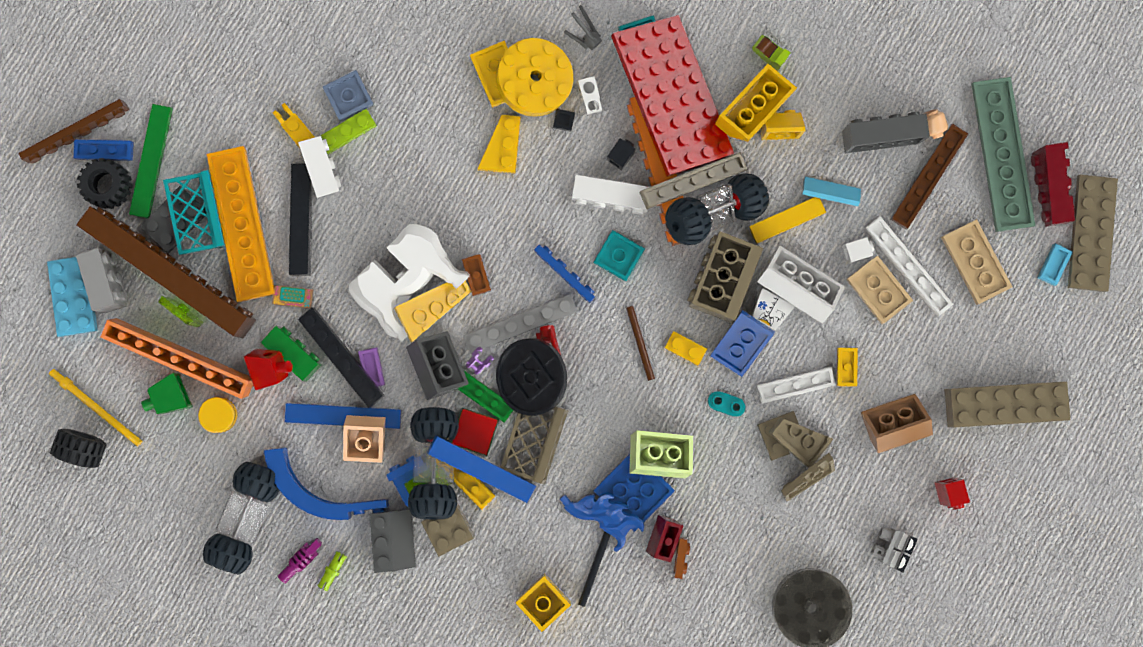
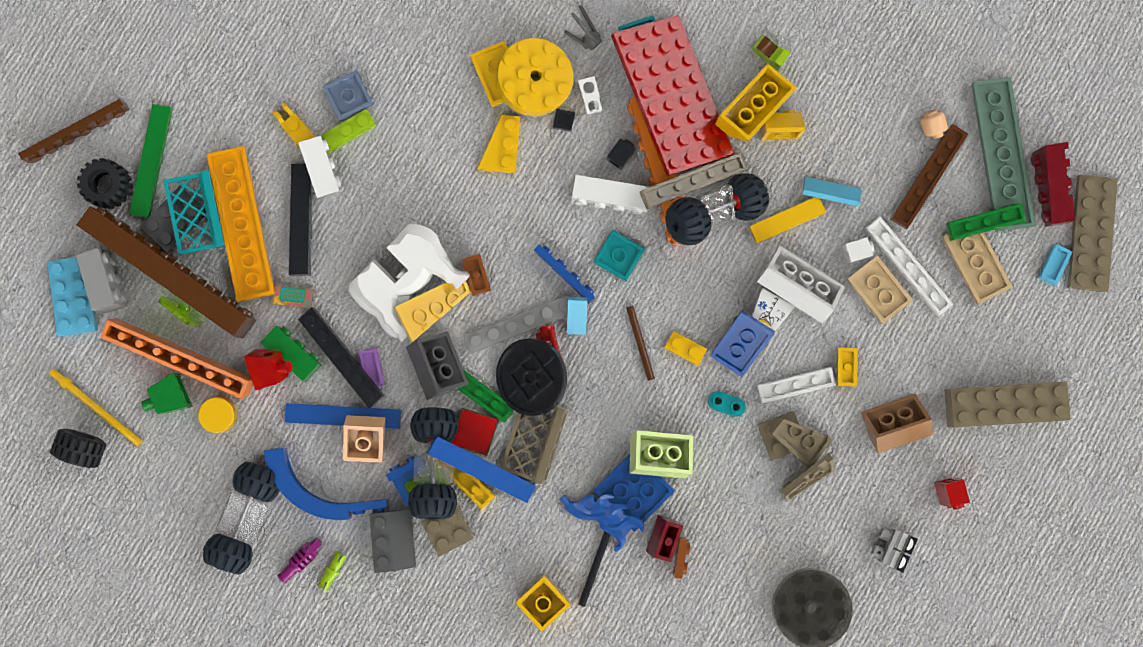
(108, 149): blue plate -> none
(482, 365): medium lavender piece -> none
(577, 315): none -> medium azure tile
(736, 272): dark tan brick -> none
(885, 133): dark grey brick -> none
(985, 222): none -> green tile

